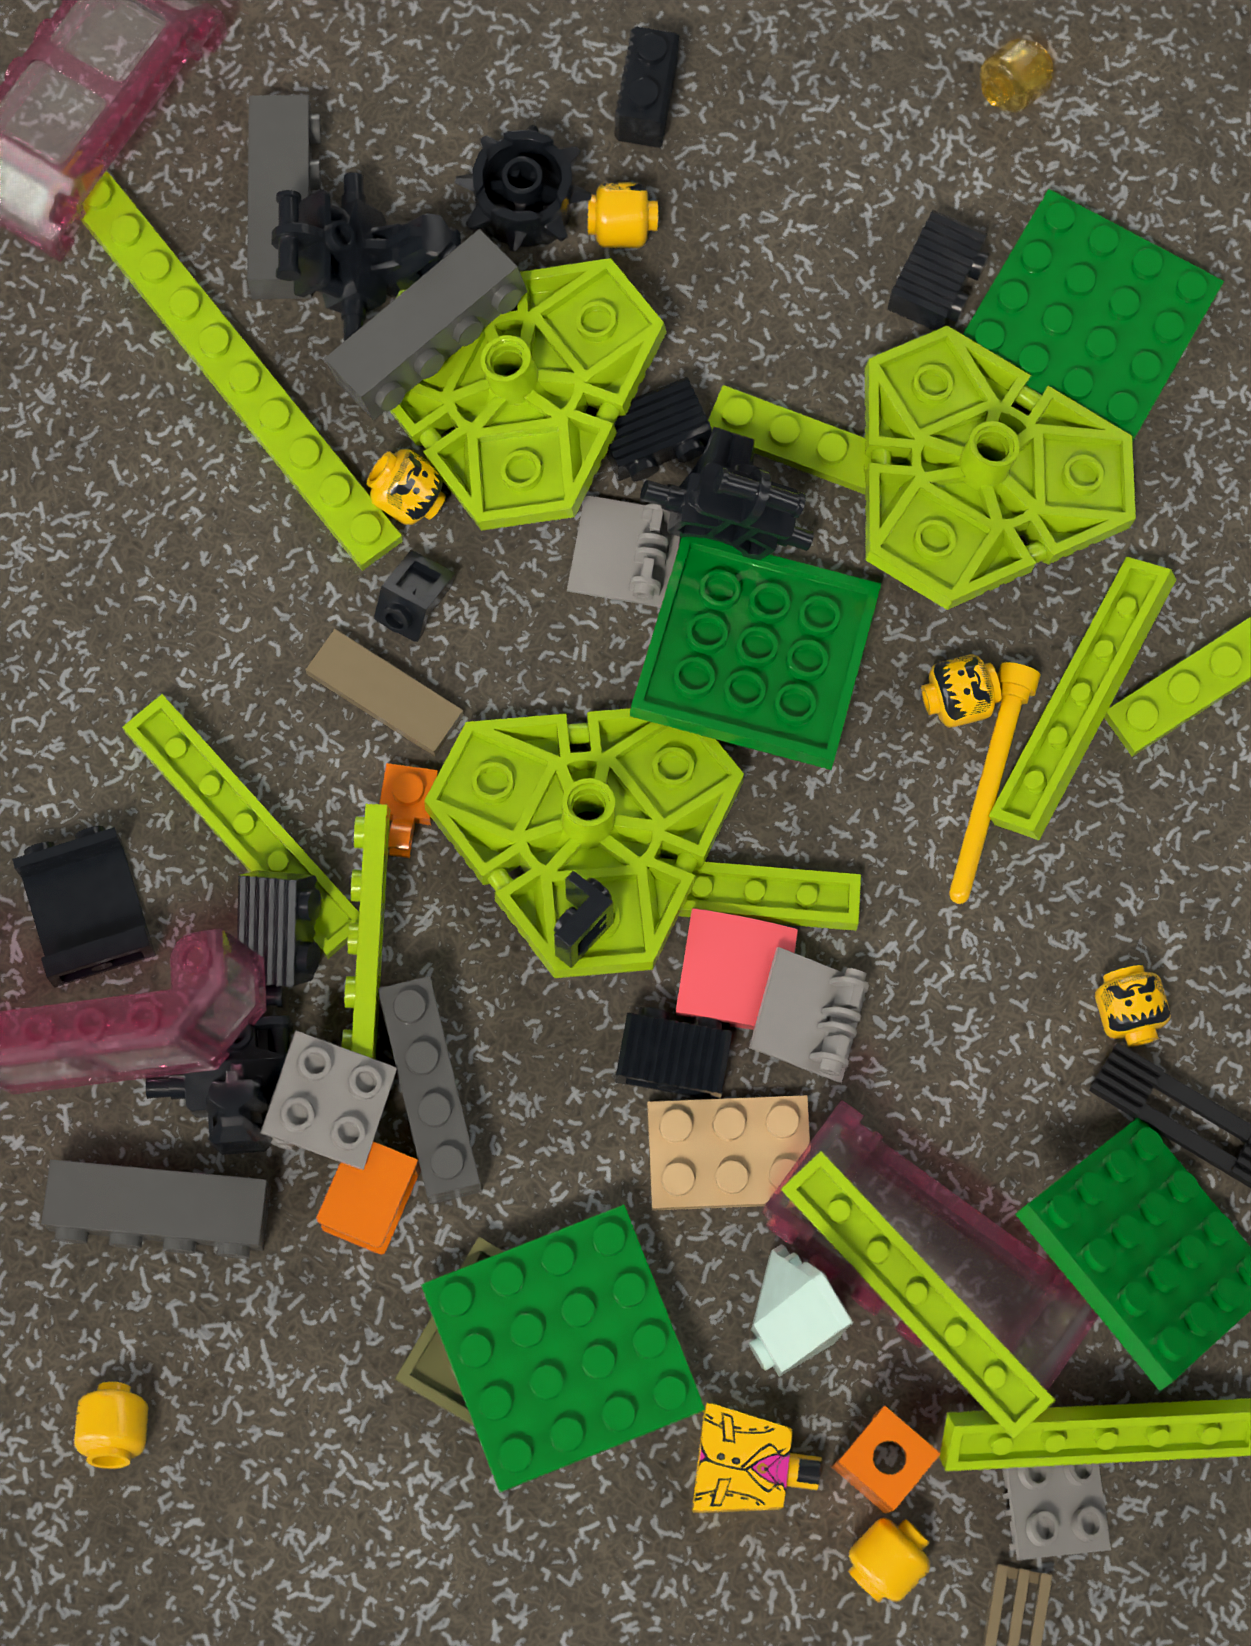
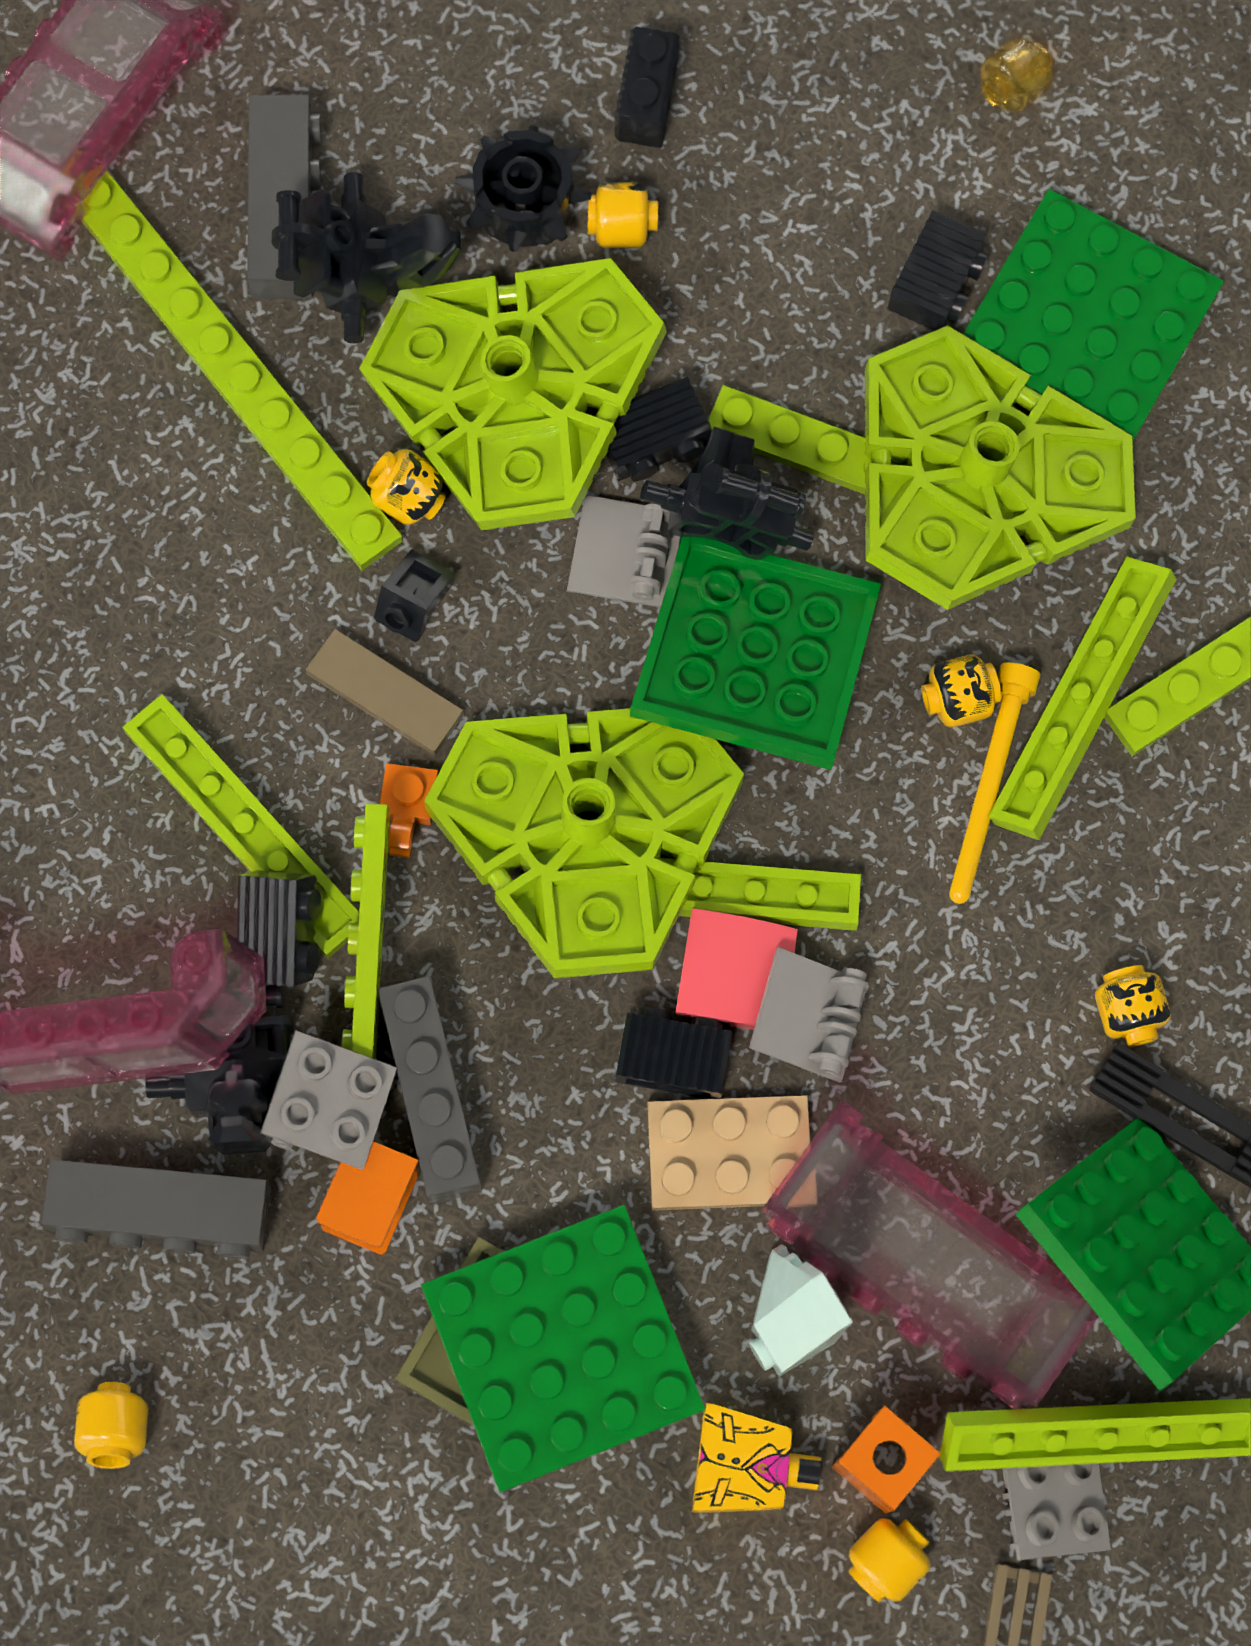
(84, 905): black panel -> none
(427, 325): dark grey brick -> none
(582, 927): black bracket -> none
(917, 1295): lime plate -> none

